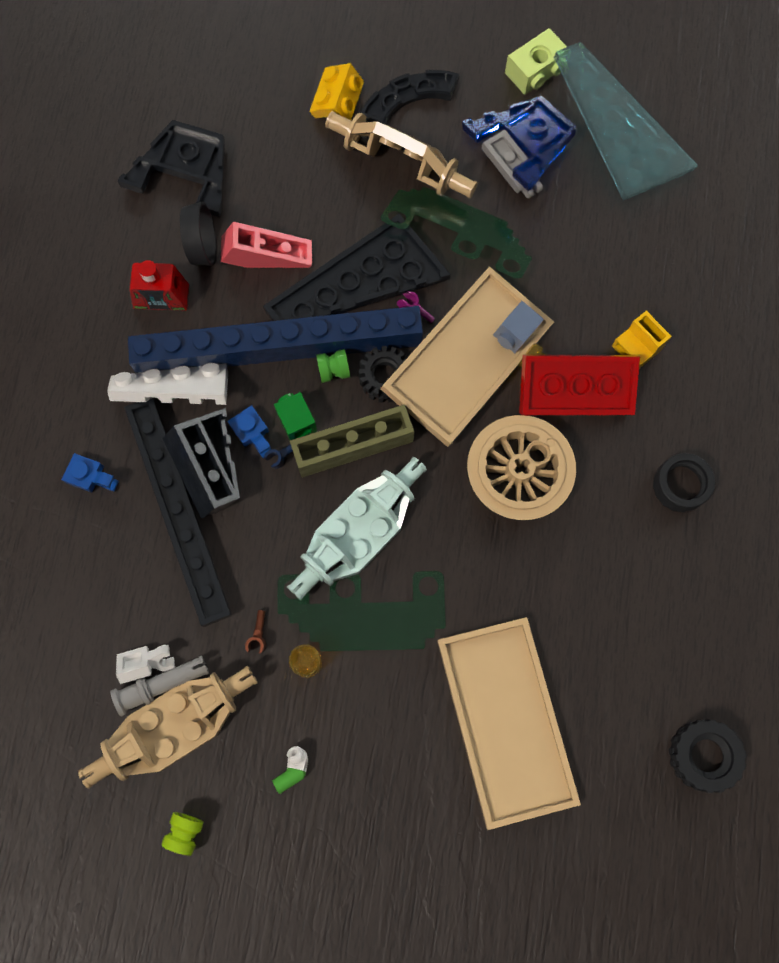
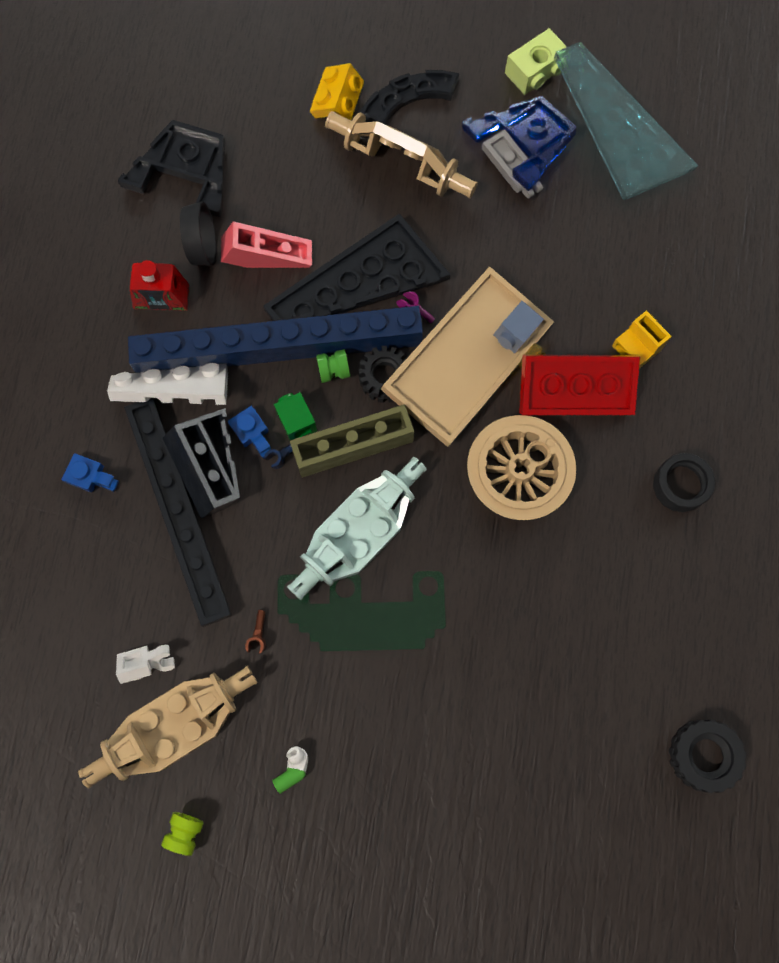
(145, 690): light grey pin -> none
(302, 657): clear yellow wheel -> none
(468, 221): clear green piece -> none
(508, 723): tan tile -> none

